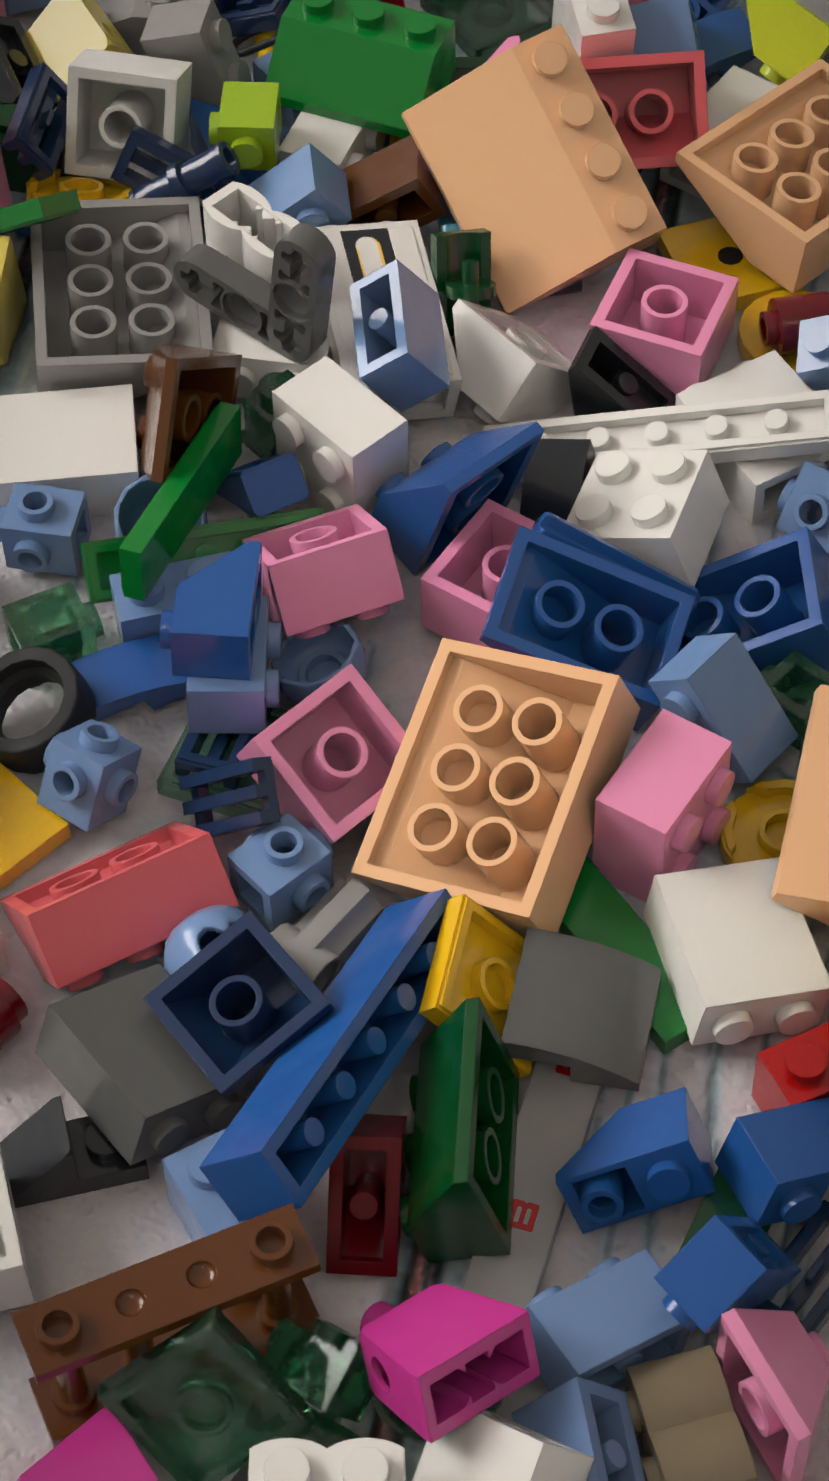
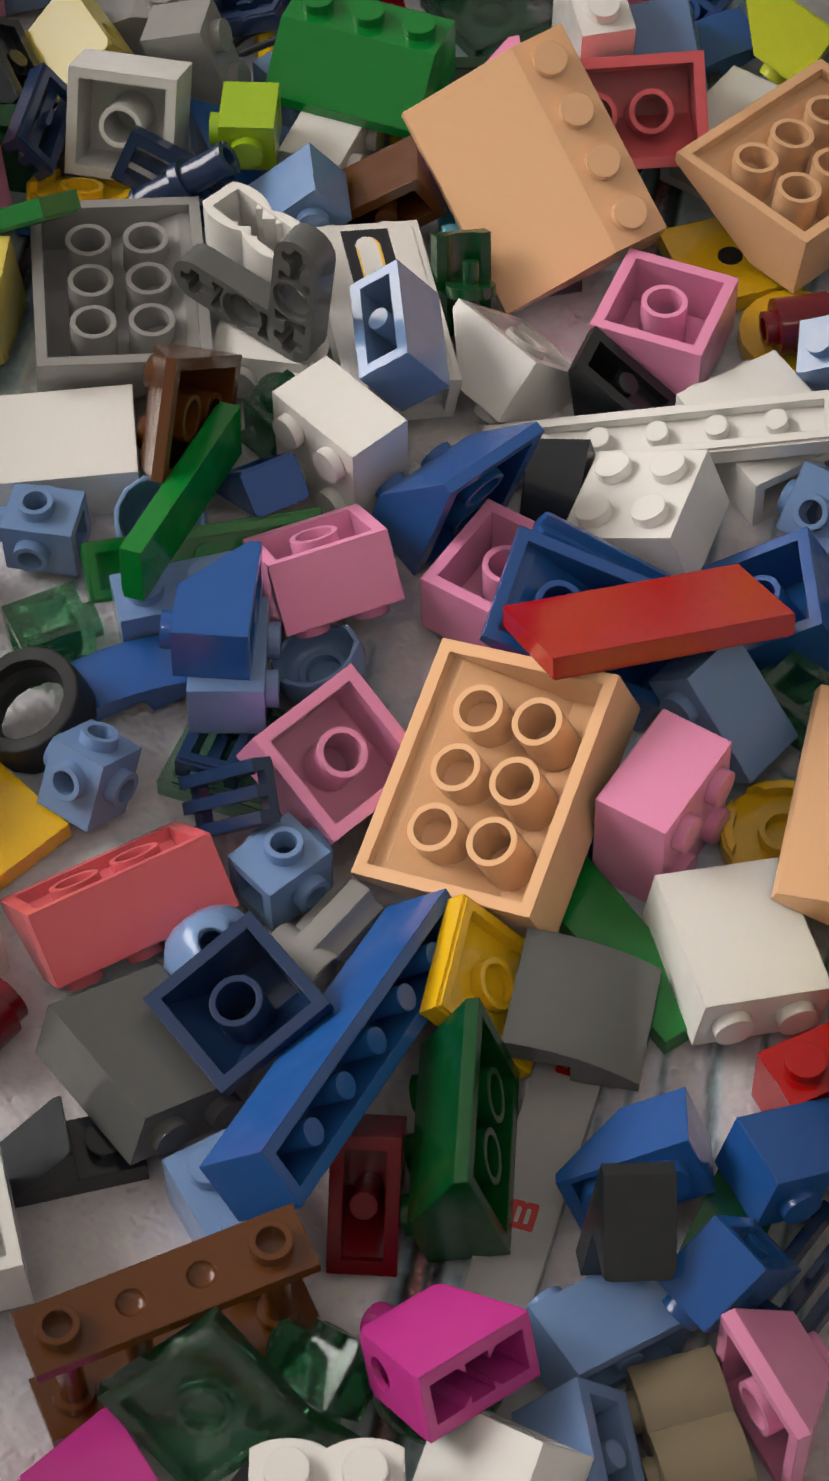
(631, 1223): none -> black slope
(647, 621): none -> red tile

